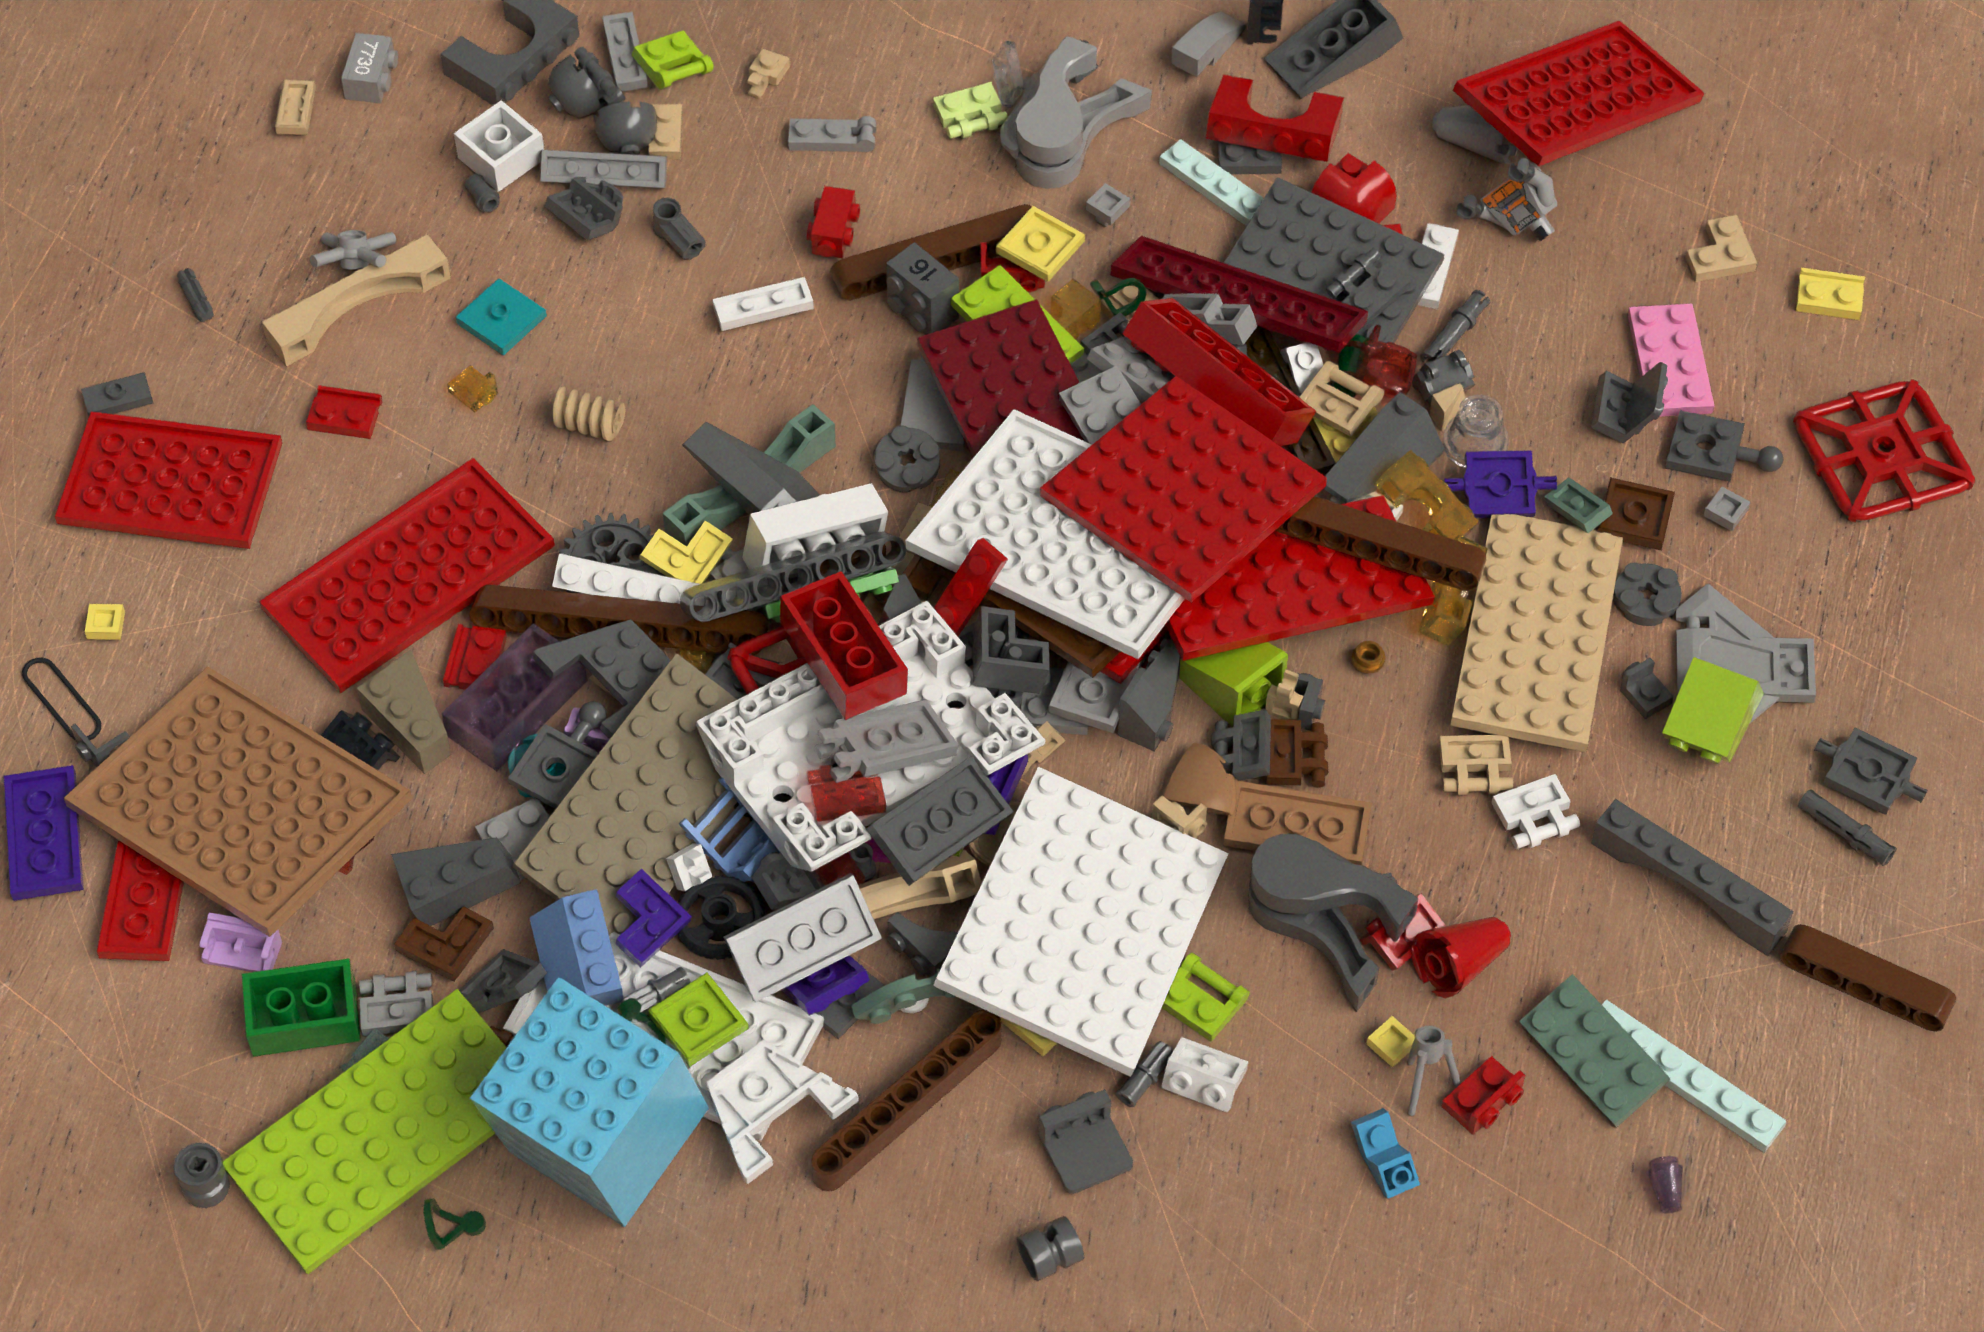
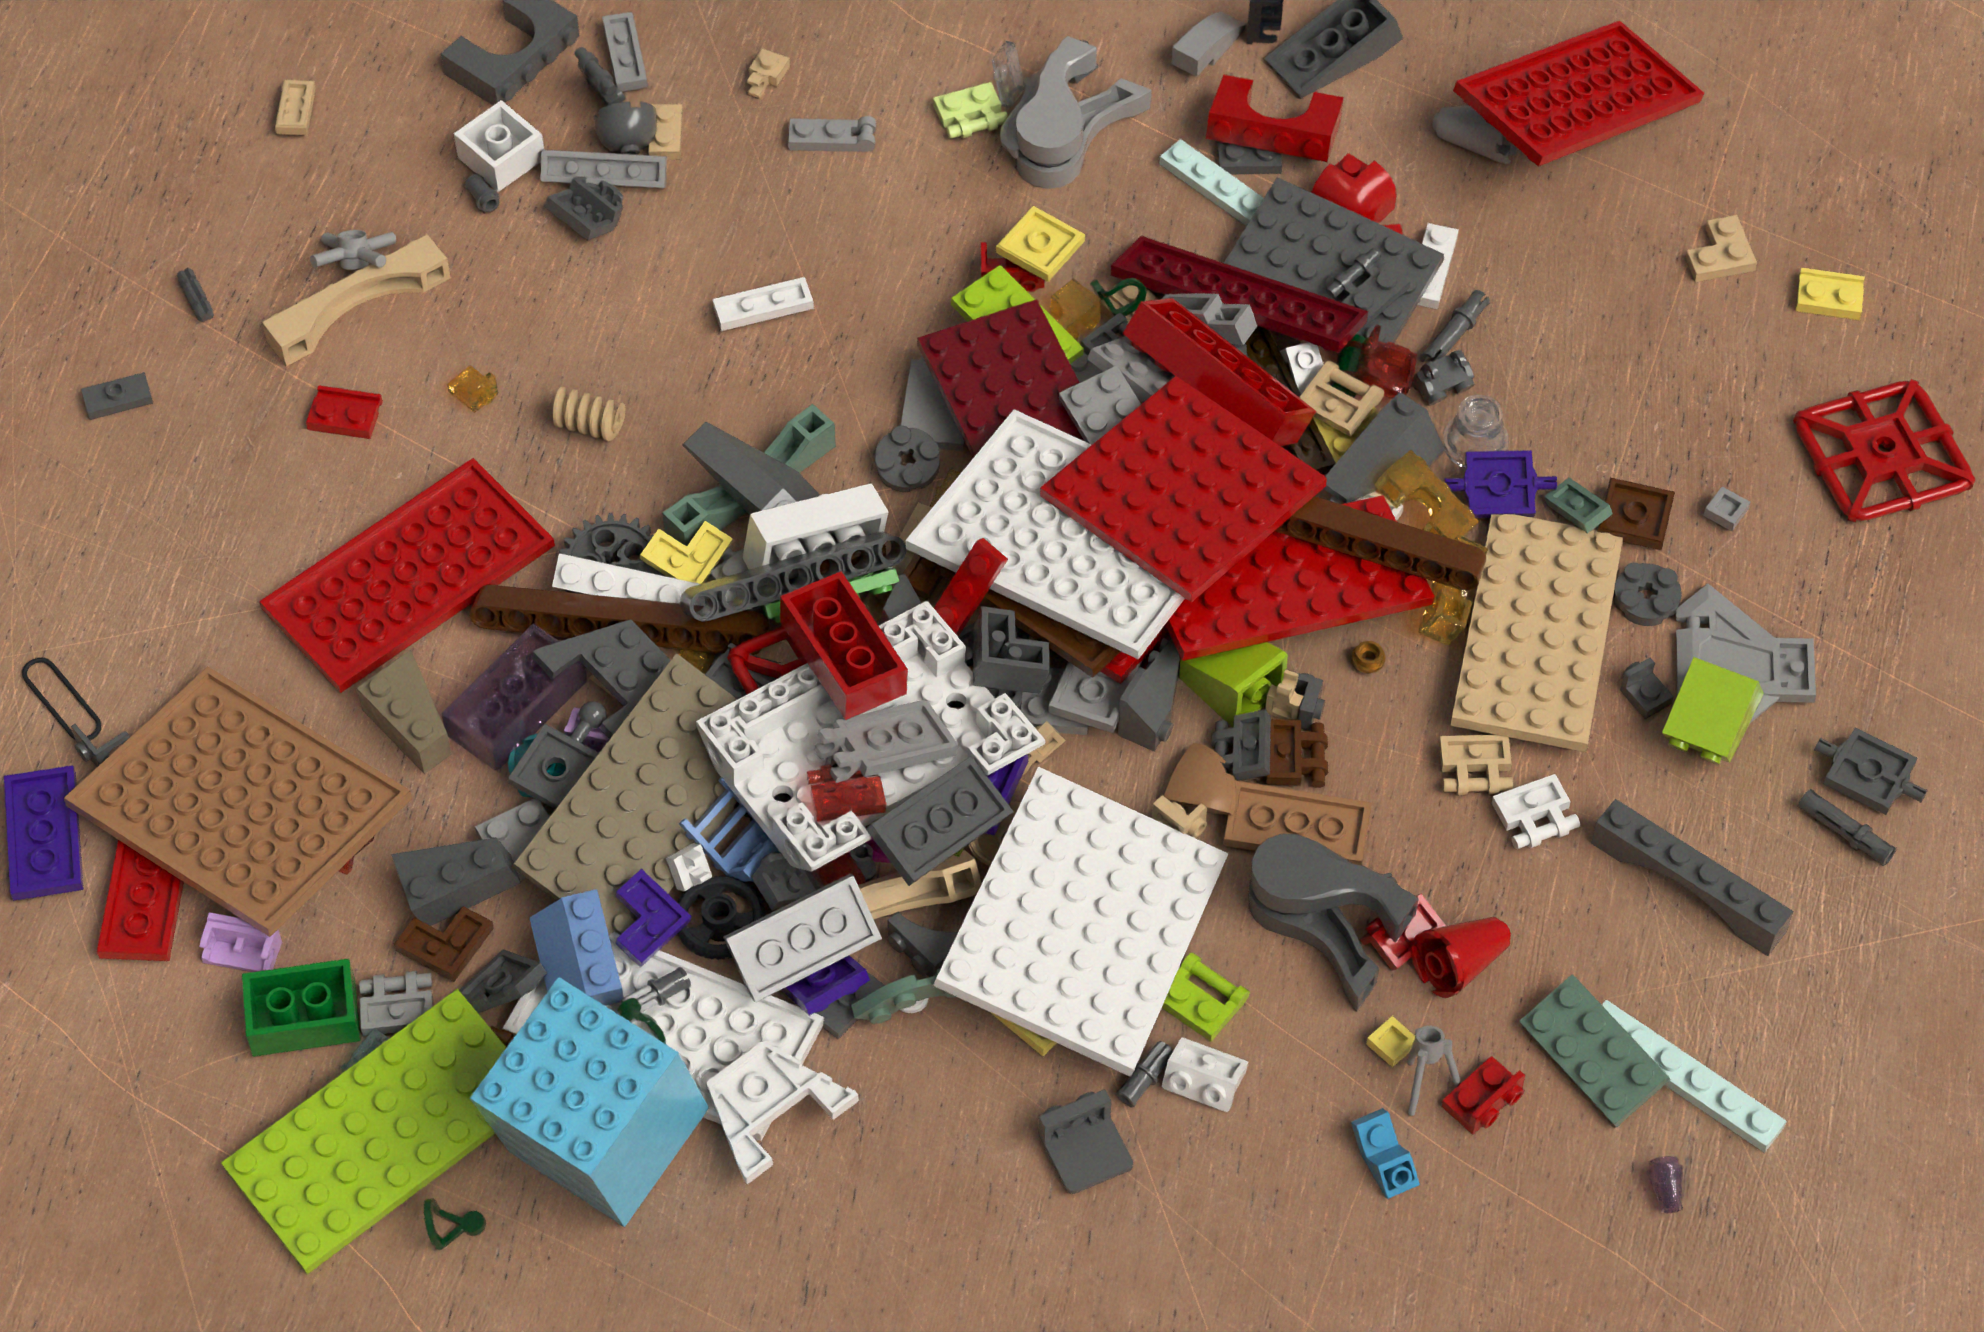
(104, 621): light yellow plate -> none
(169, 480): red plate -> none
(201, 1175): dark grey wheel -> none
(357, 738): black bracket -> none
(369, 68): light grey brick -> none
(472, 654): red plate -> none
(501, 316): teal plate -> none
(573, 89): dark grey cylinder -> none
(669, 52): lime plate -> none
(676, 229): dark grey piece -> none
(698, 1019): lime plate -> none
(833, 222): red brick -> none
(902, 1114): reddish brown beam -> none
(921, 289): dark grey brick -> none
(951, 246): reddish brown beam -> none
(1050, 1248): dark grey wheel -> none
(1107, 205): light grey tile -> none
(1446, 404): tan slope -> none
(1517, 201): torso -> none
(1626, 407): dark grey bracket -> none
(1672, 337): bright pink plate -> none
(1721, 459): dark grey plate -> none
(1868, 978): reddish brown beam -> none

